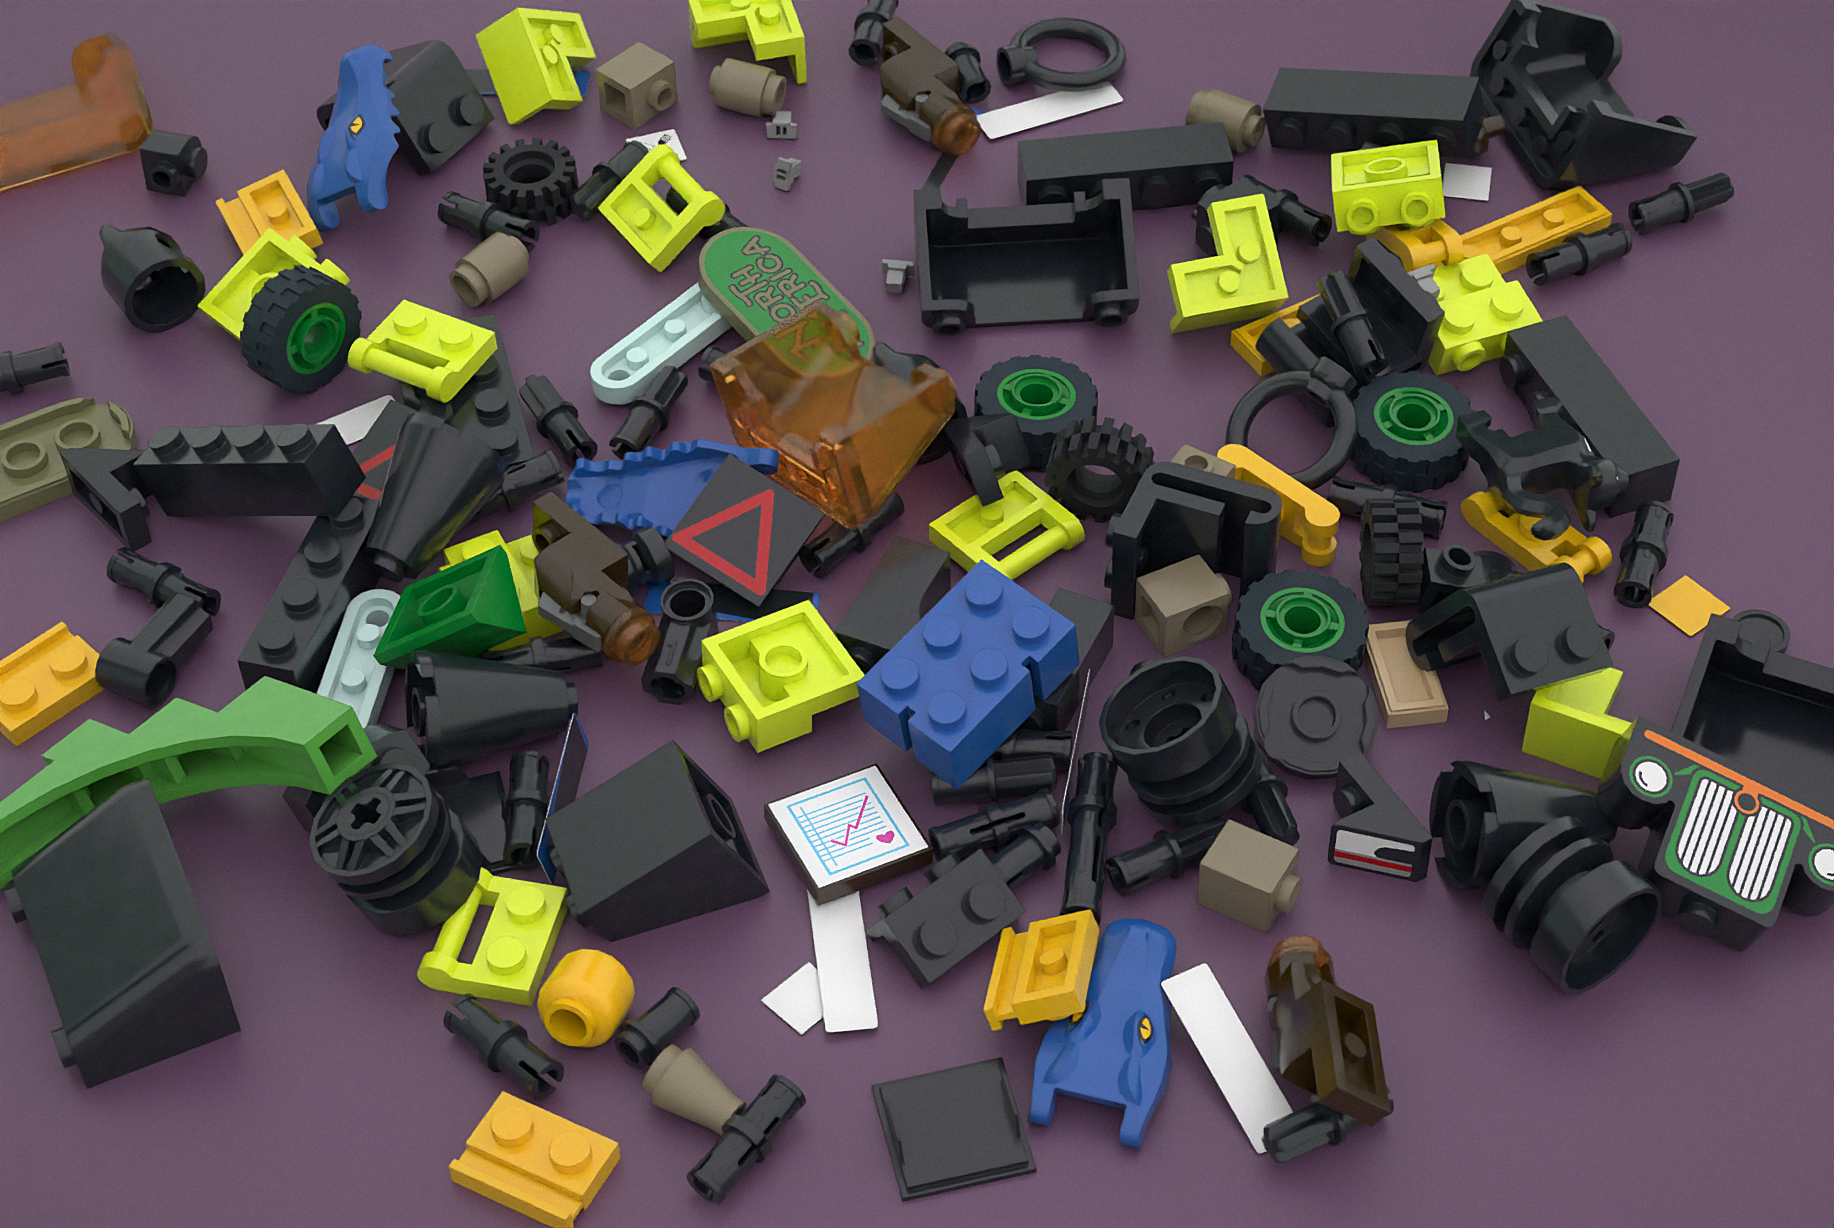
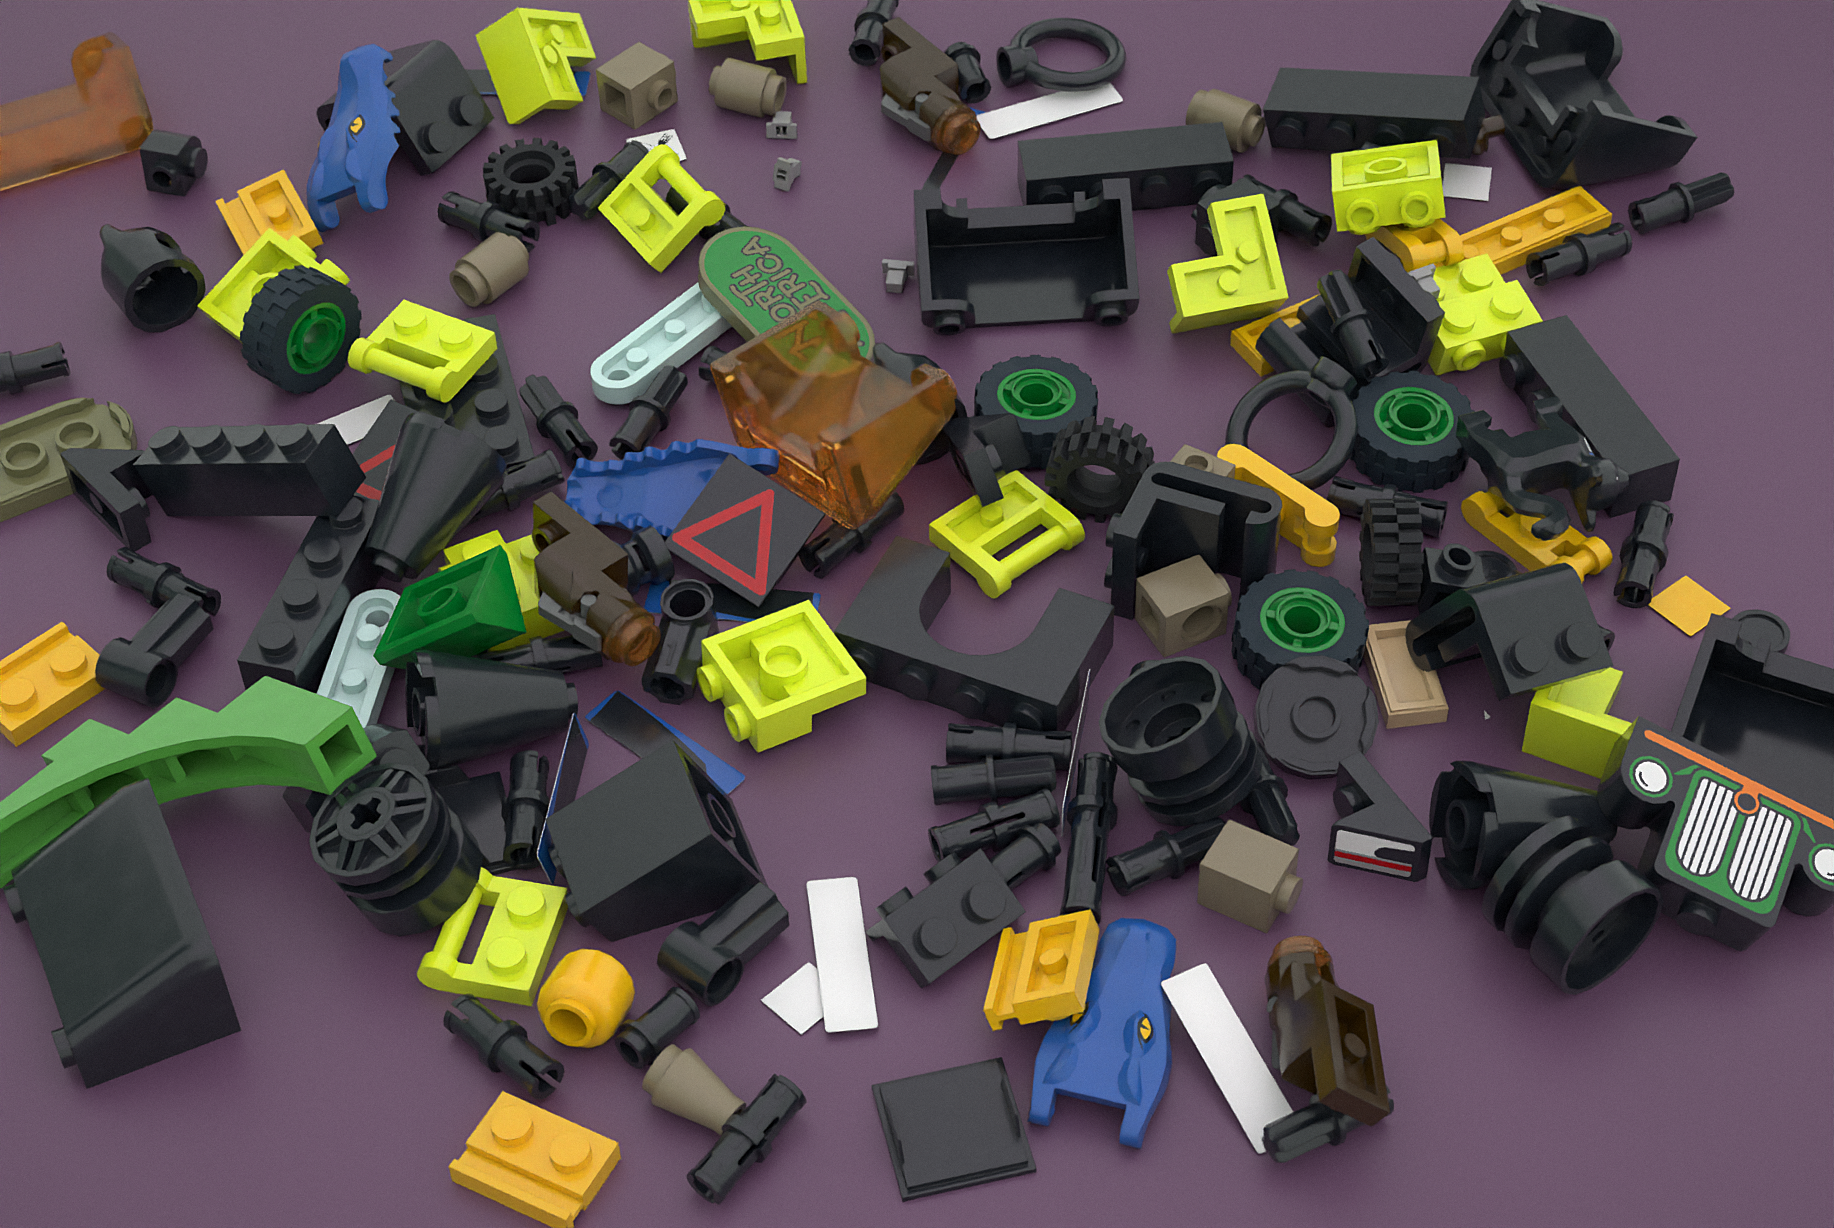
(646, 732): none -> black sticker
(713, 955): none -> black piece
(847, 834): tile -> none
(968, 673): blue piece -> none

